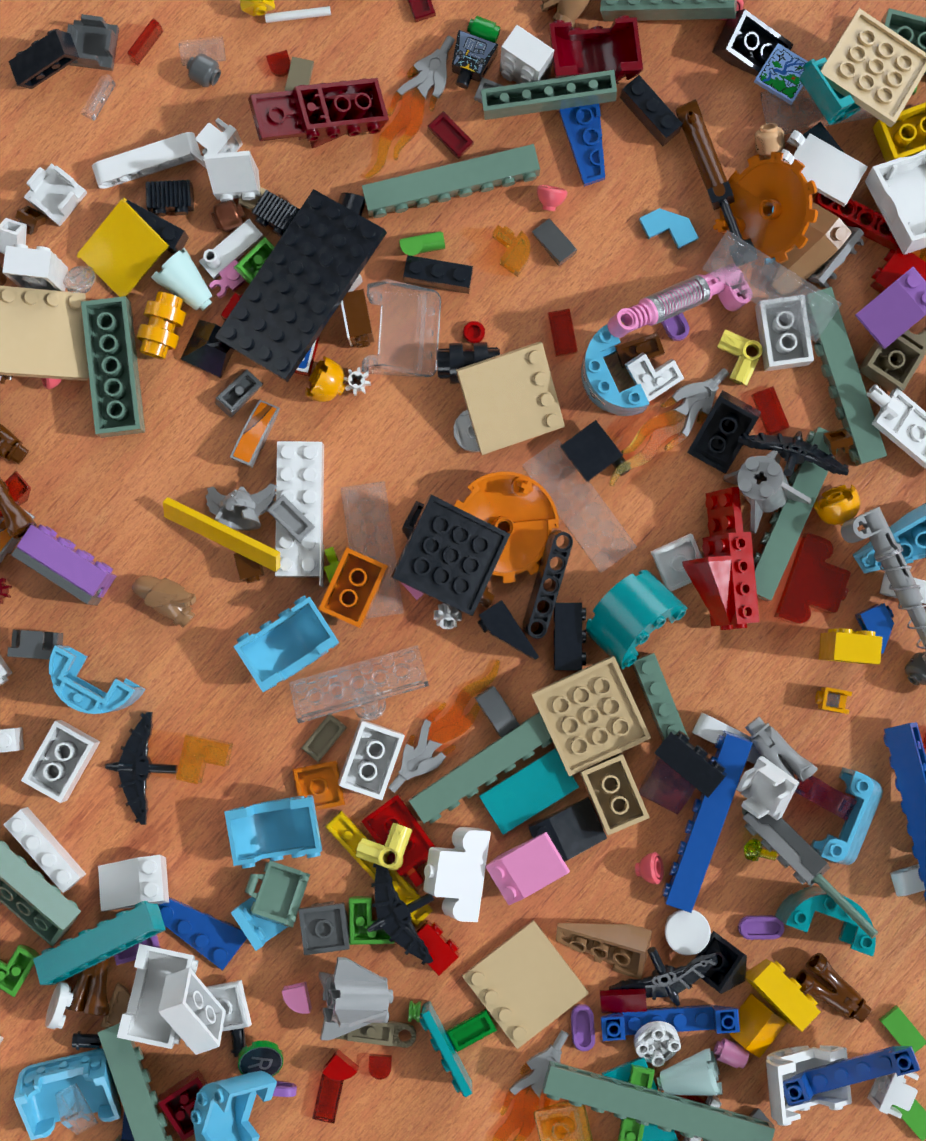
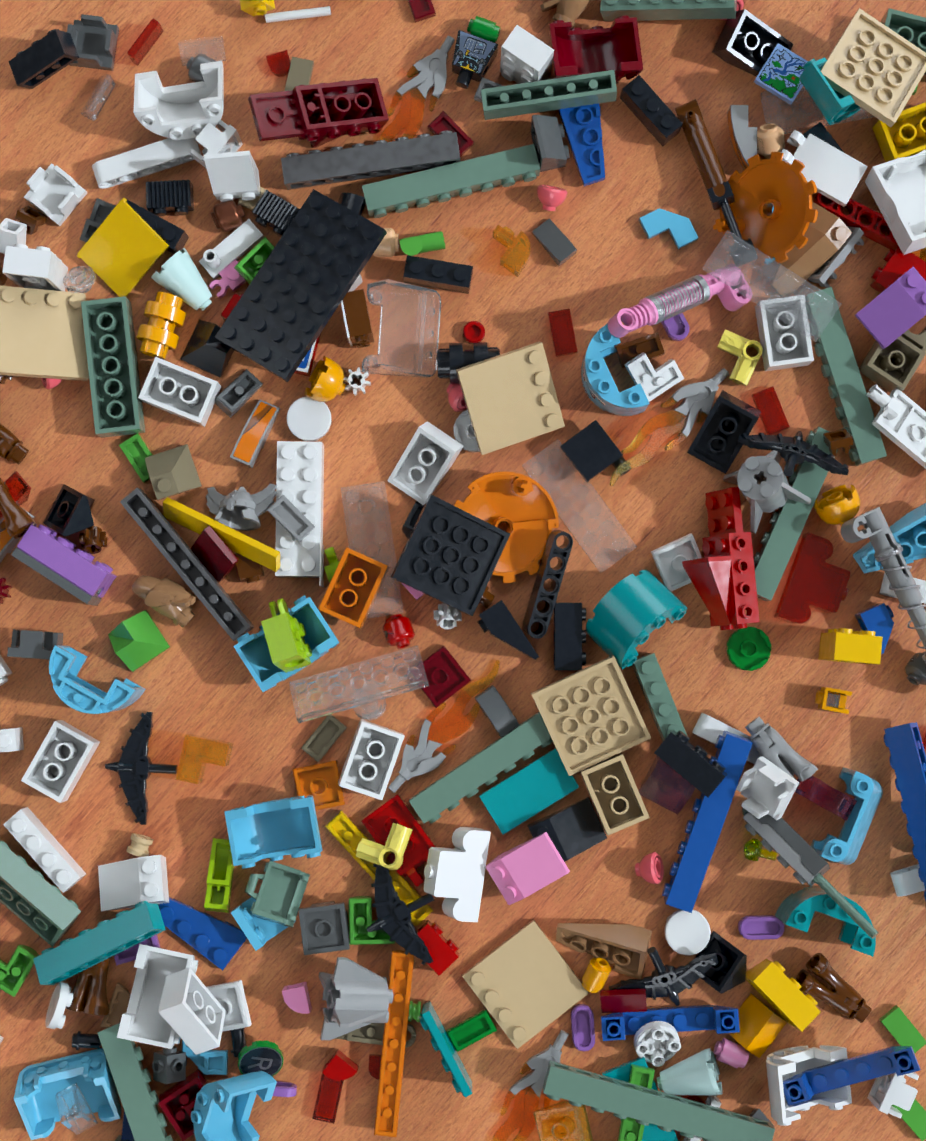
(70, 512): none -> black slope
(93, 540): none -> reddish brown gear
(99, 214): none -> dark grey slope
(136, 452): none -> bright green tile
(137, 640): none -> bright green slope
(139, 845): none -> tan wheel
(169, 1065): none -> dark grey brick
(172, 472): none -> dark tan slope
(180, 109): none -> white cylinder
(180, 391): none -> white brick
(186, 564): none -> flat silver brick
(209, 1062): none -> medium azure tile
(214, 554): none -> dark red tile
(219, 877): none -> lime slope
(286, 638): none -> lime brick
(309, 419): none -> white tile
(370, 161): none -> flat silver brick
(388, 245): none -> light nougat head
(394, 1045): none -> orange tile
(398, 631): none -> red head
(425, 462): none -> white slope
(443, 676): none -> dark red tile
(456, 397): none -> coral brick
(548, 142): none -> dark grey slope
(596, 975): none -> light orange brick
(741, 136): none -> light grey slope
(748, 648): none -> green tile

